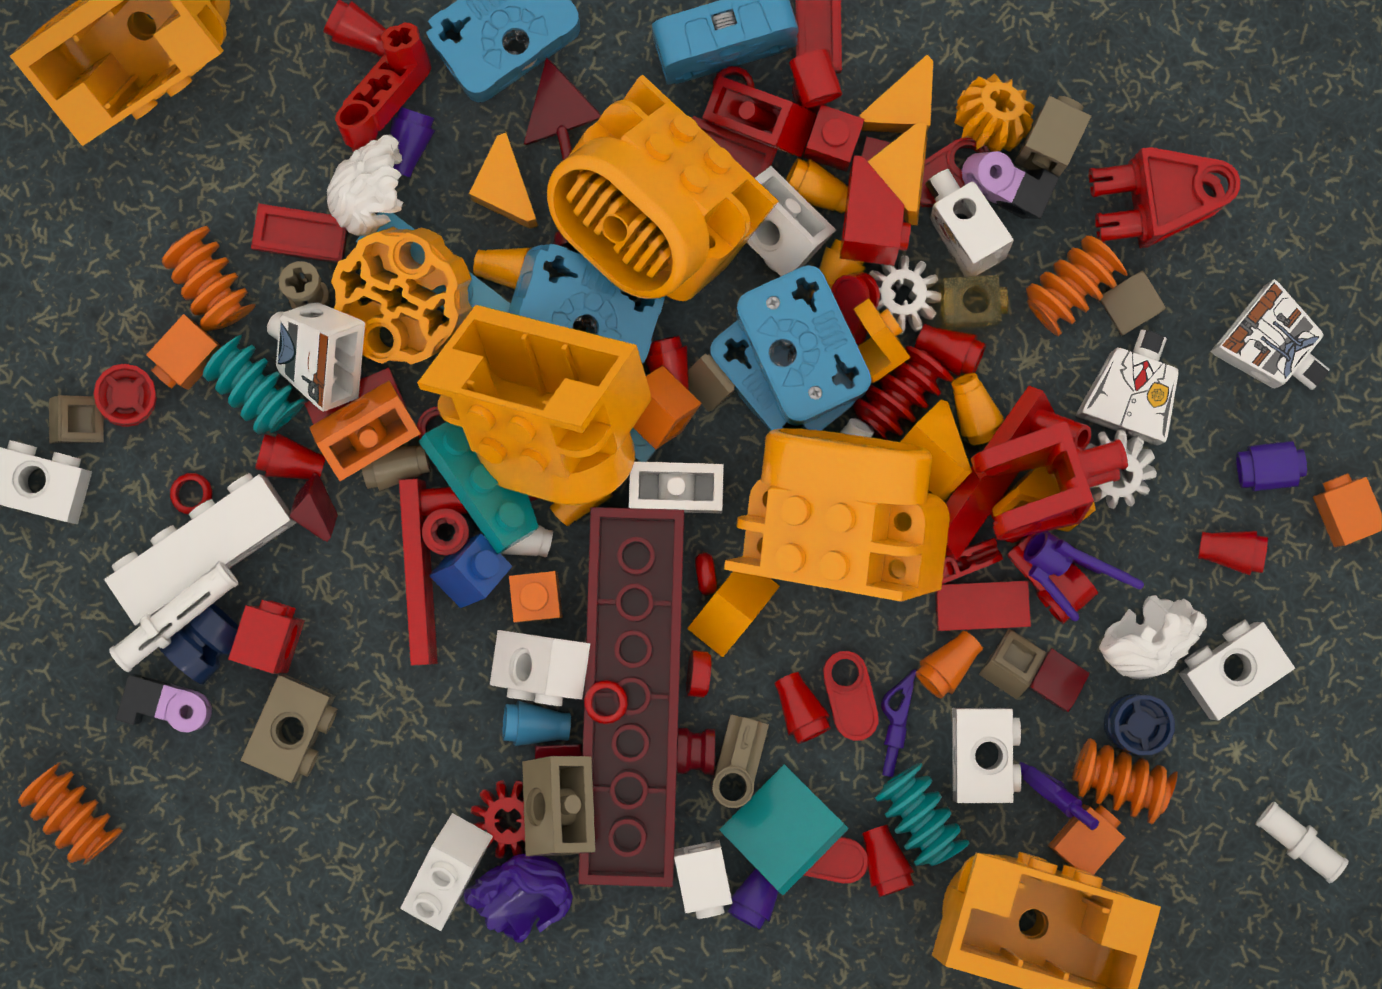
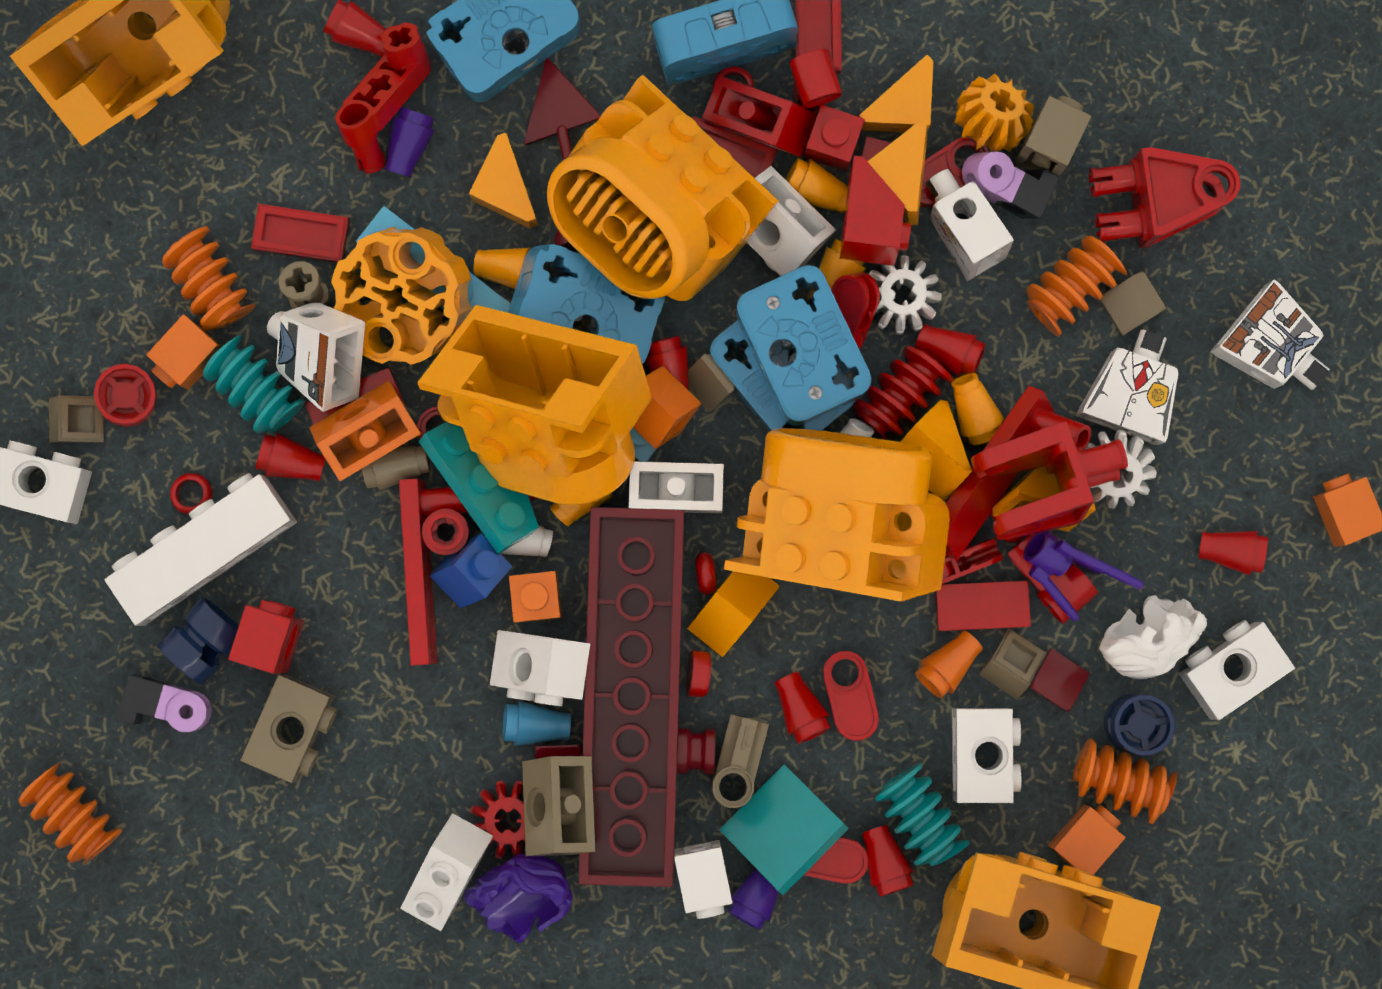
(157, 629): white pin -> none
(314, 509): dark red slope -> none
(366, 186): white hair -> none
(622, 698): red piece -> none
(883, 350): light orange bracket -> none
(898, 719): dark purple hand -> none
(955, 314): clear yellow brick -> none
(1056, 793): dark purple hand -> none
(1271, 466): dark purple brick -> none
(1302, 842): white pin -> none

